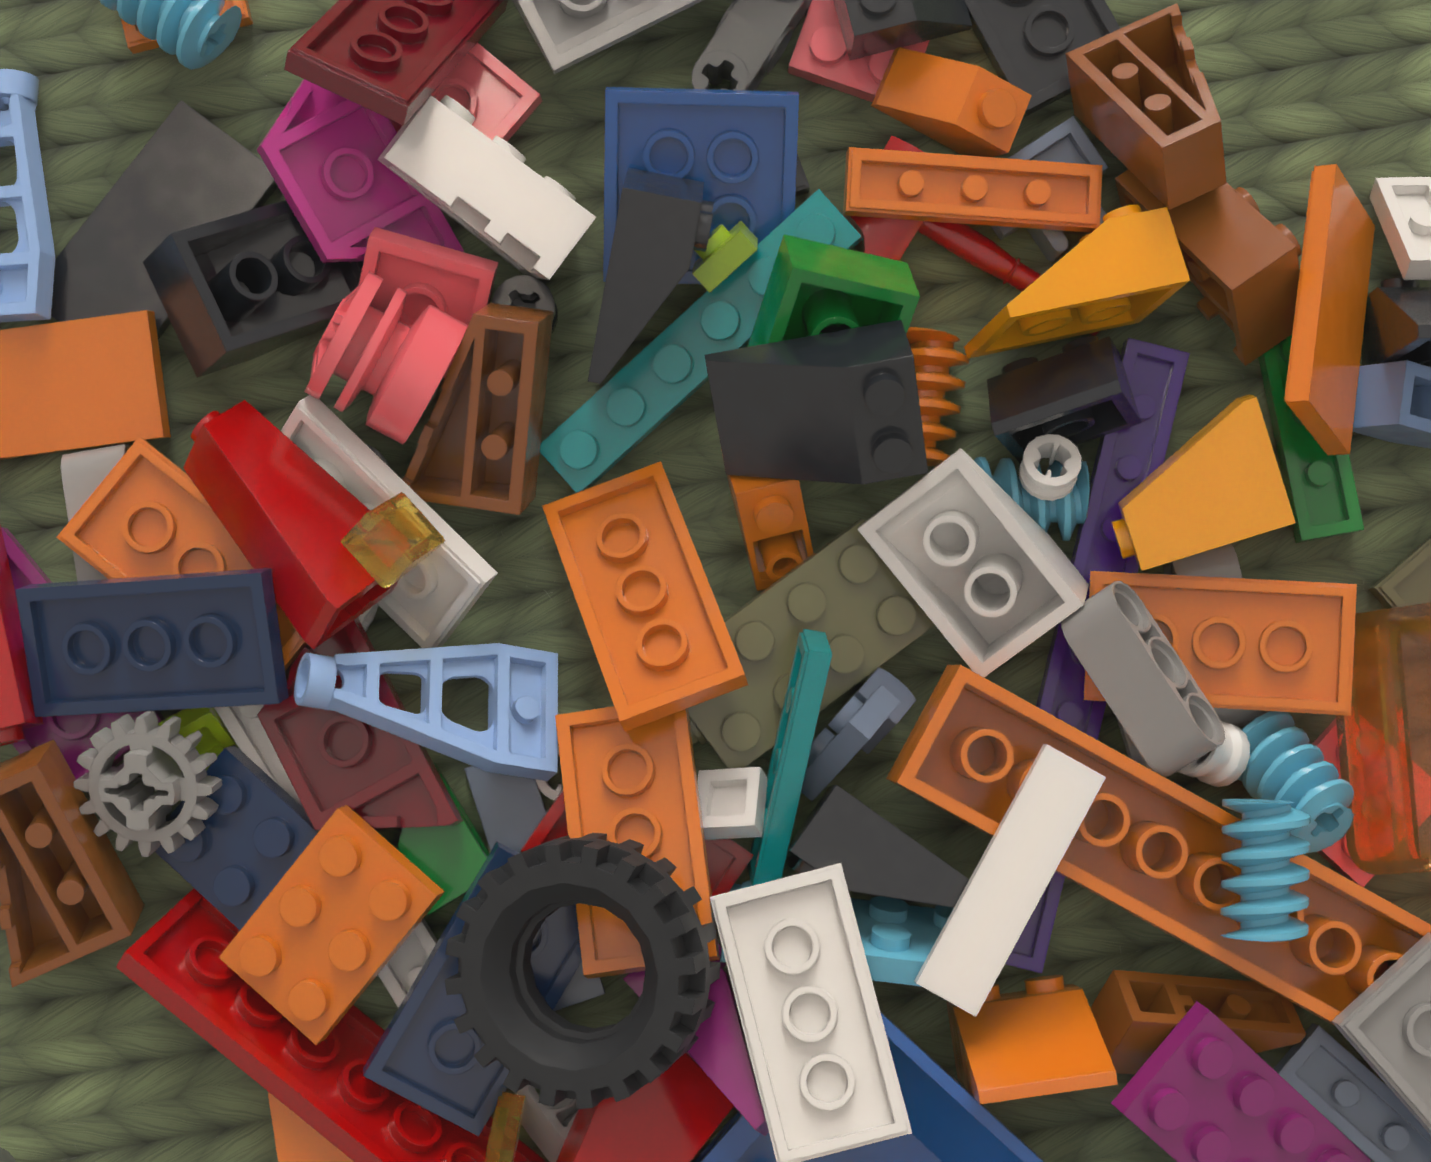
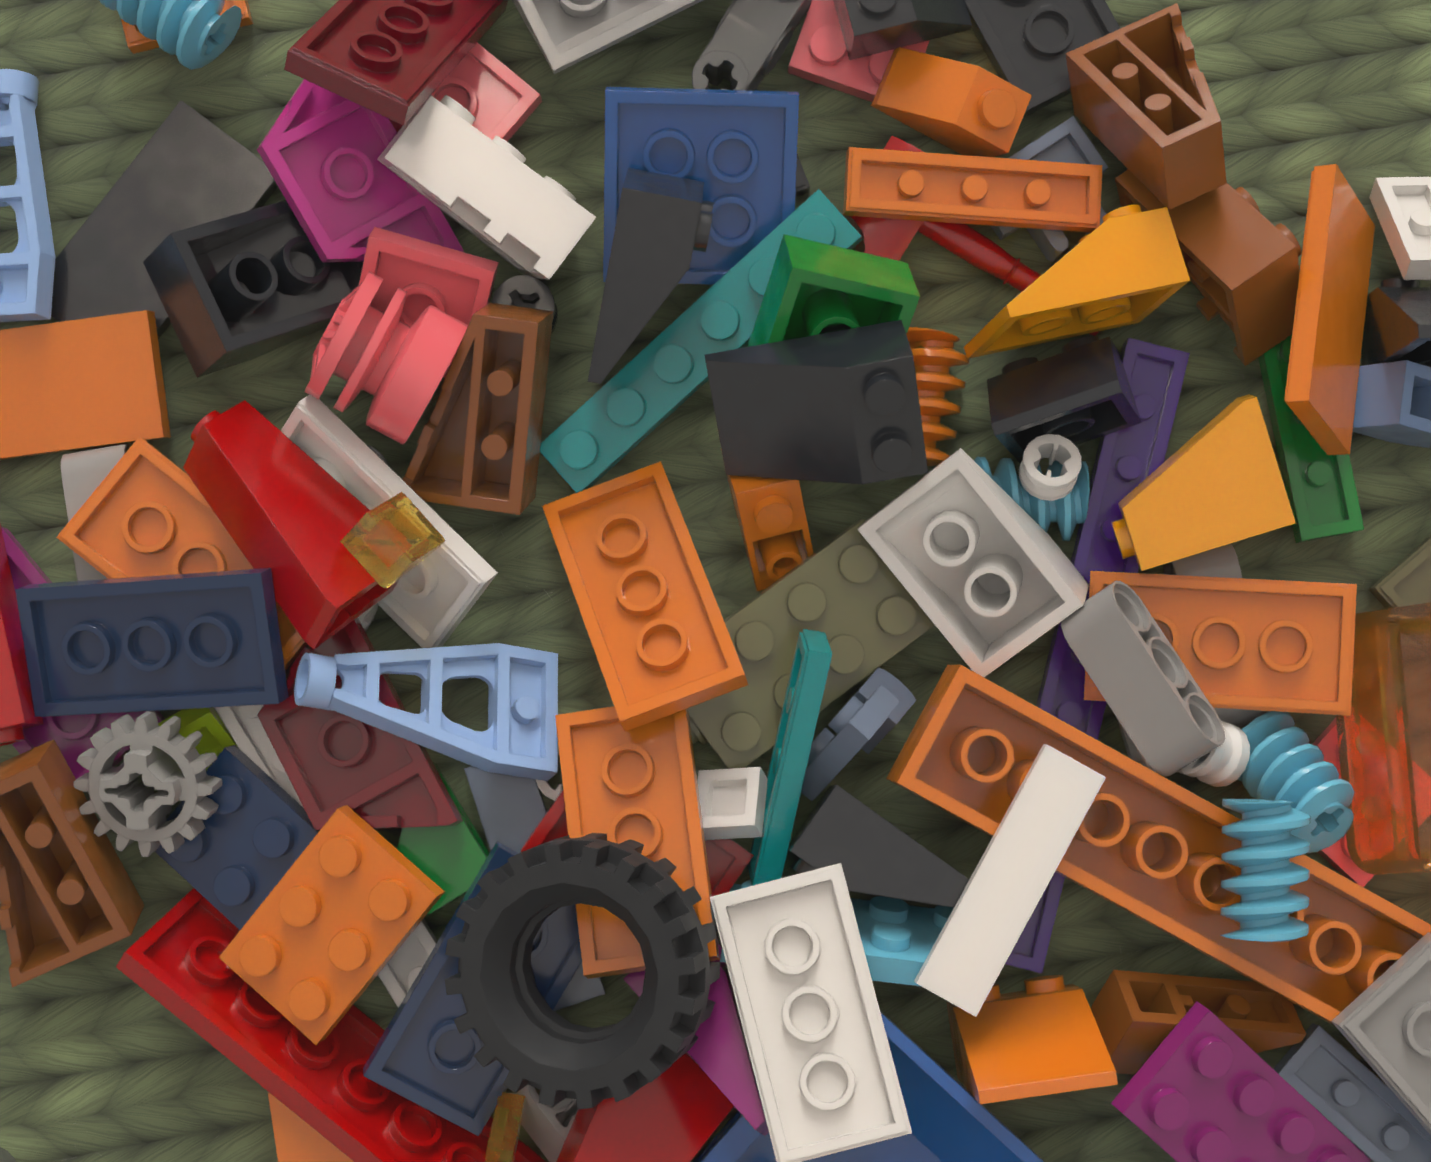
(724, 254): lime plate -> none

